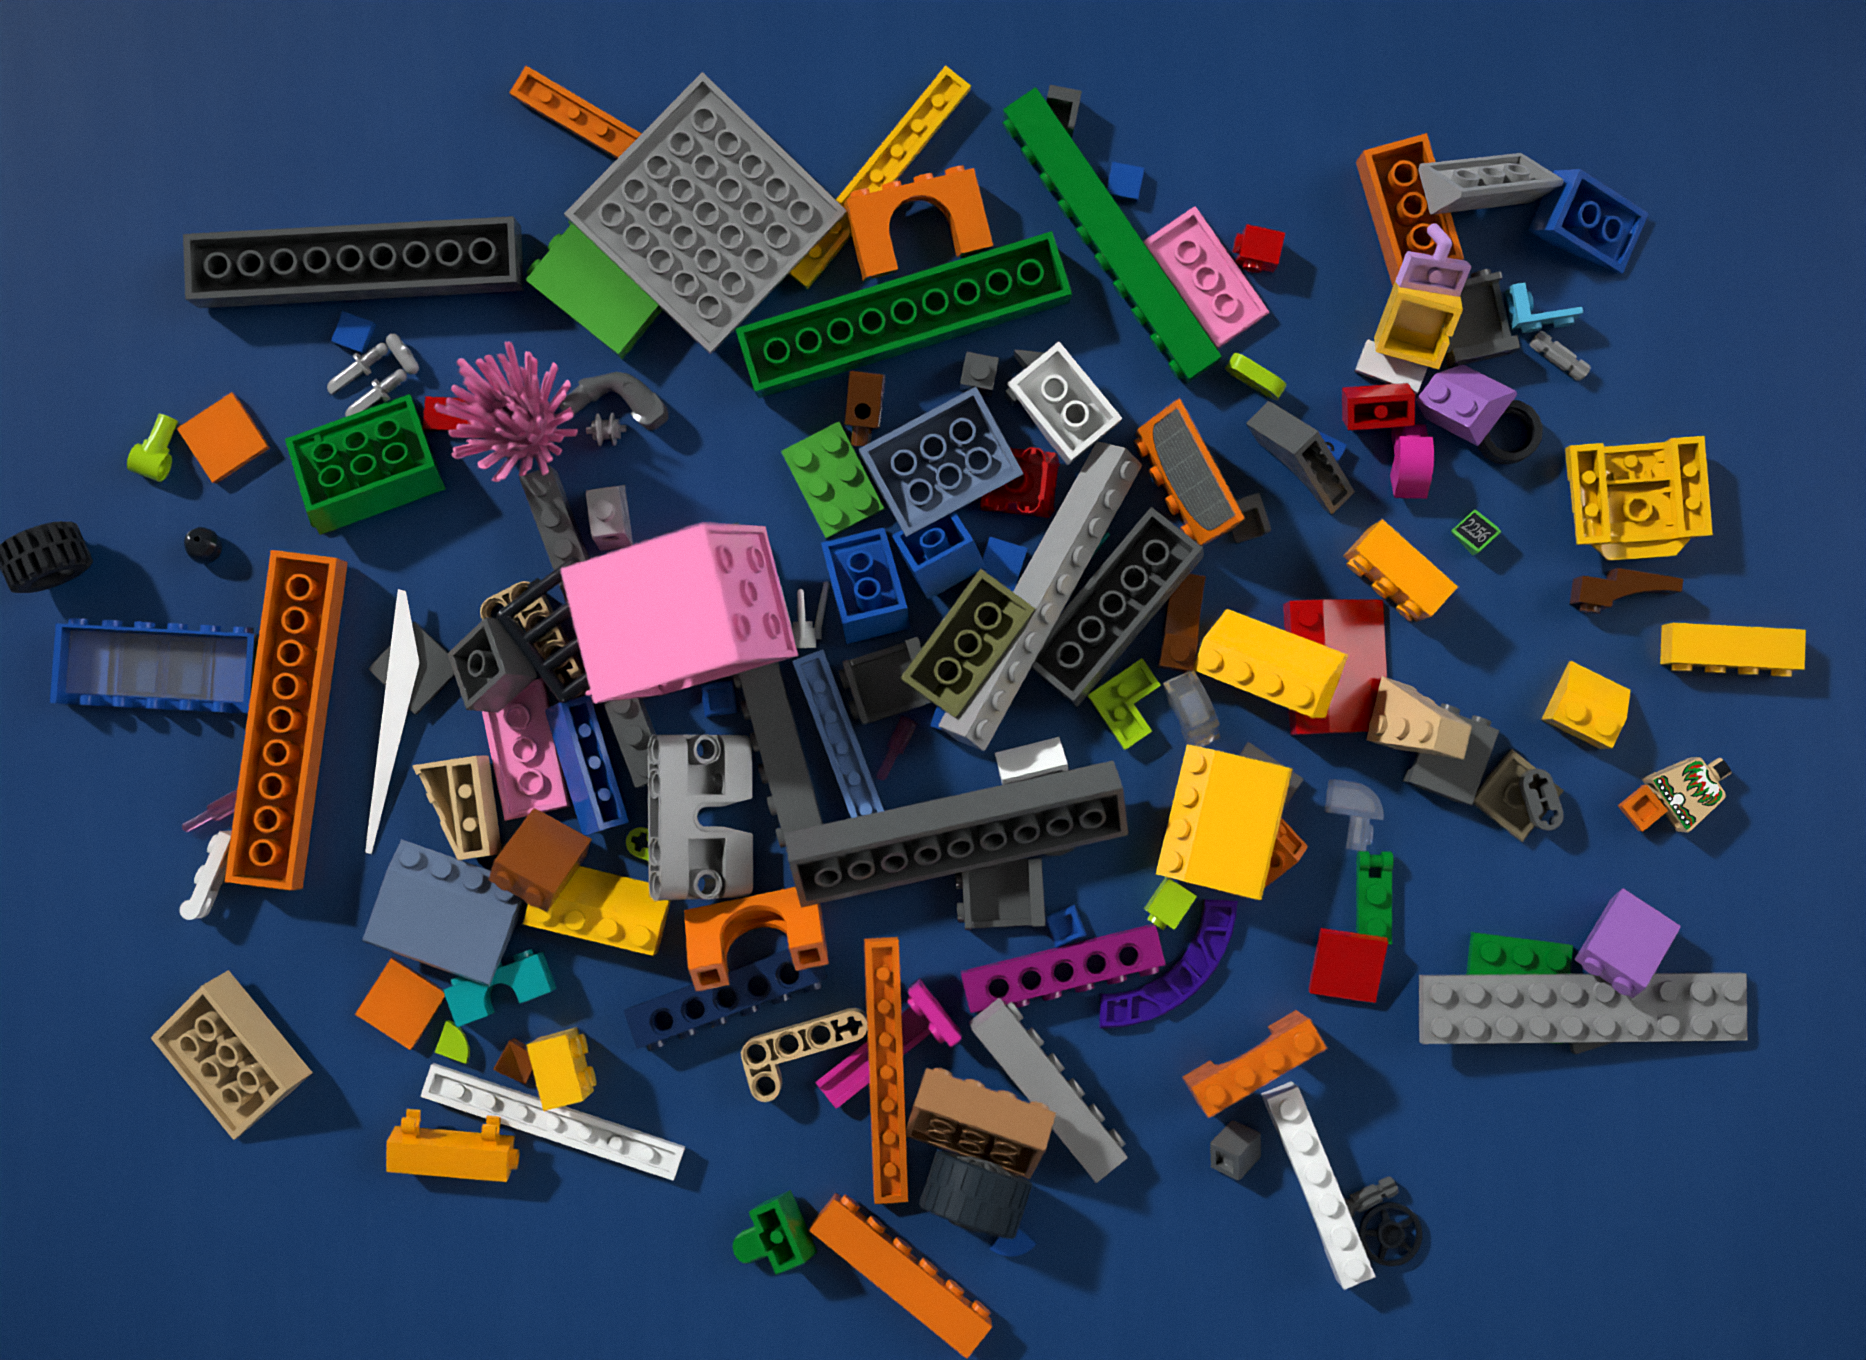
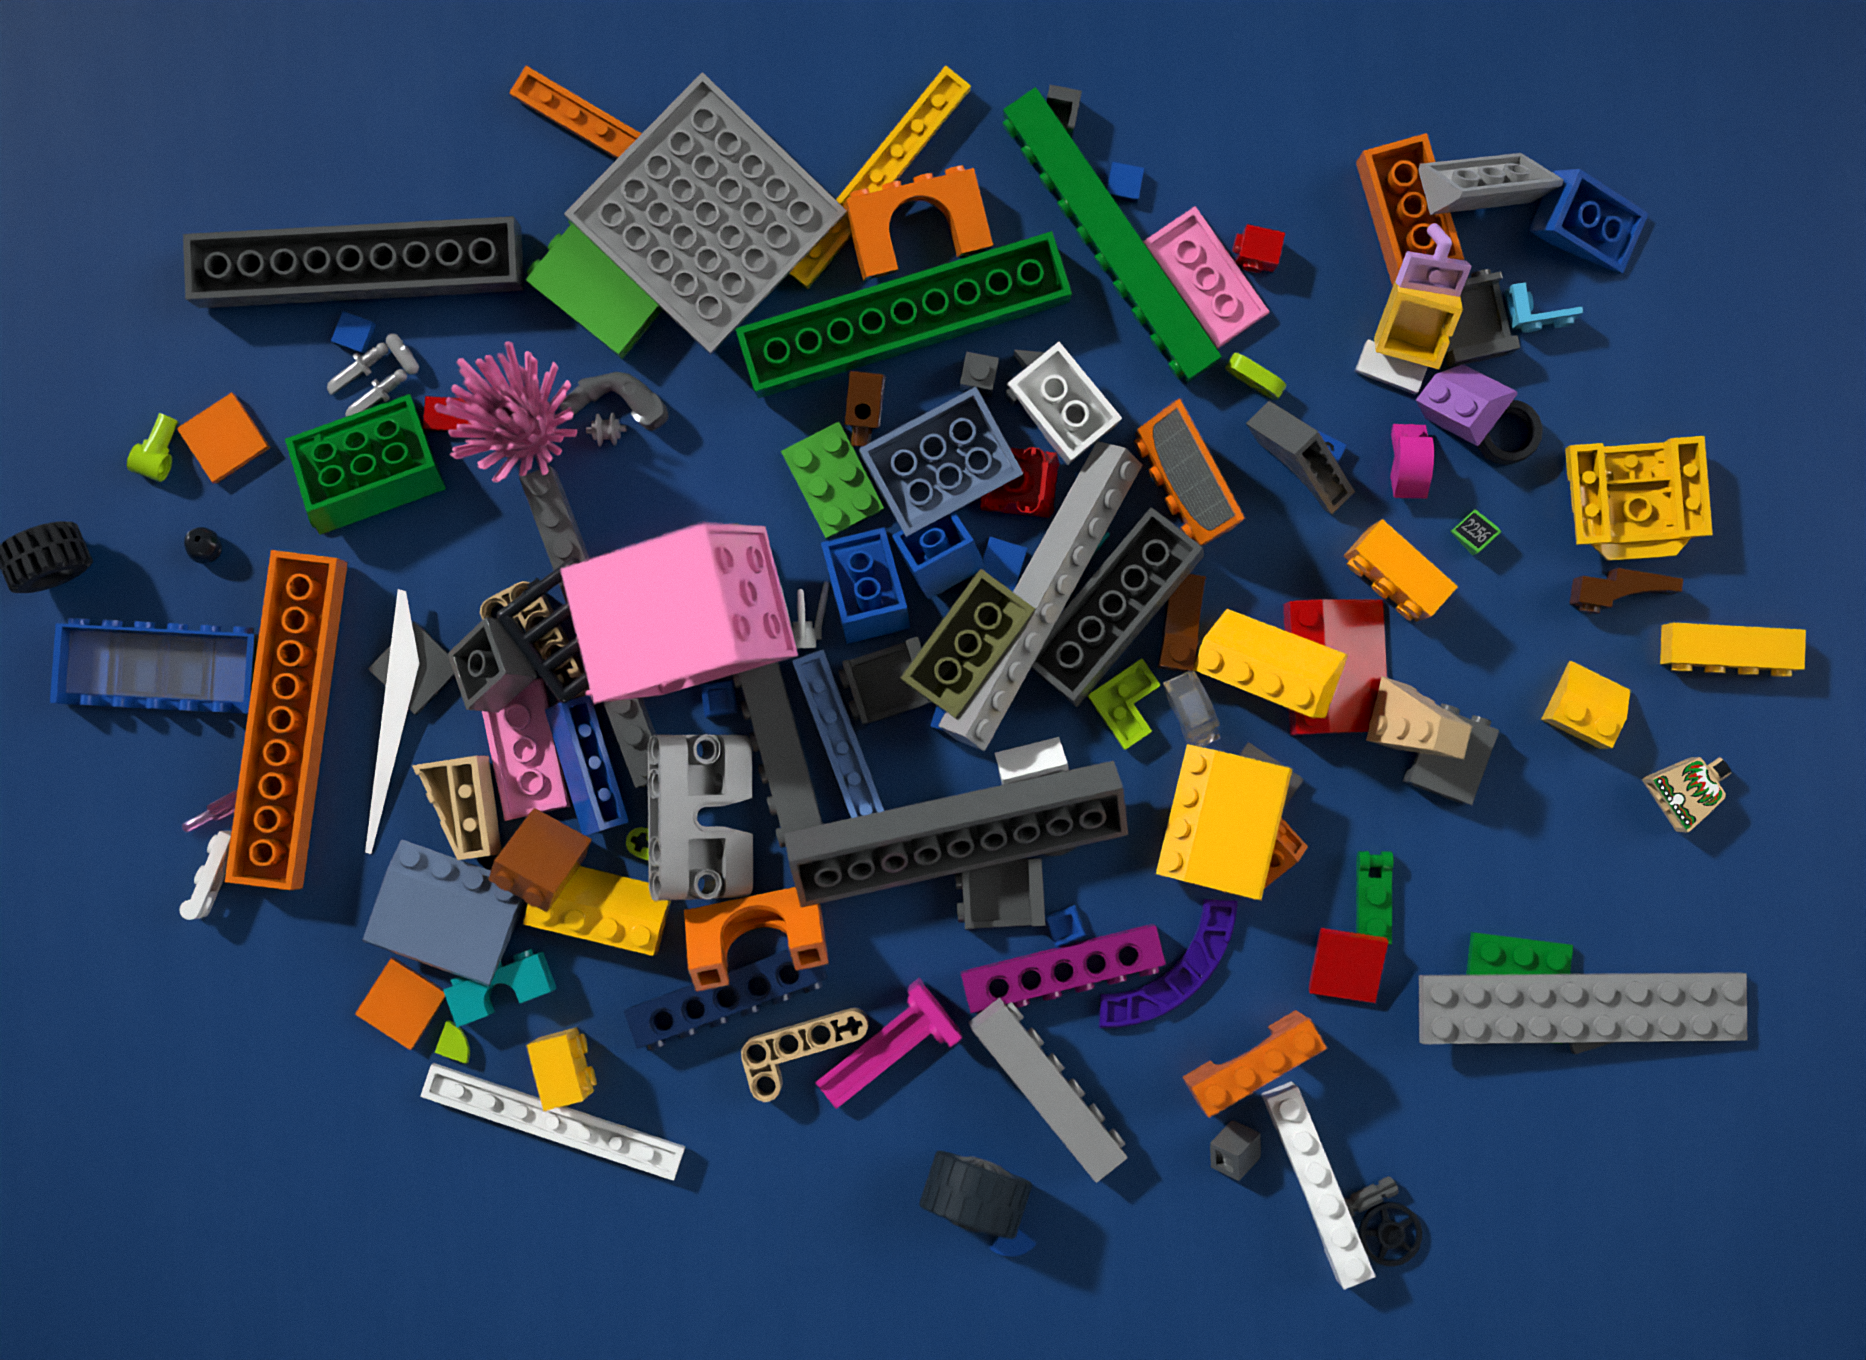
(230, 1054): tan slope -> none
(451, 1152): light orange brick -> none
(515, 1062): dark orange slope -> none
(609, 517): light grey torso -> none
(776, 1233): green brick -> none
(886, 1070): orange plate -> none
(897, 744): axle -> none
(902, 1275): orange brick -> none
(980, 1122): medium nougat slope -> none
(1169, 904): lime brick -> none
(1255, 521): dark grey panel -> none
(1358, 803): clear brick -> none
(1378, 406): red brick -> none
(1502, 799): dark tan tile -> none
(1548, 797): dark grey beam -> none
(1560, 355): light grey axle -> none
(1627, 943): medium lavender brick -> none
(1642, 808): orange plate -> none

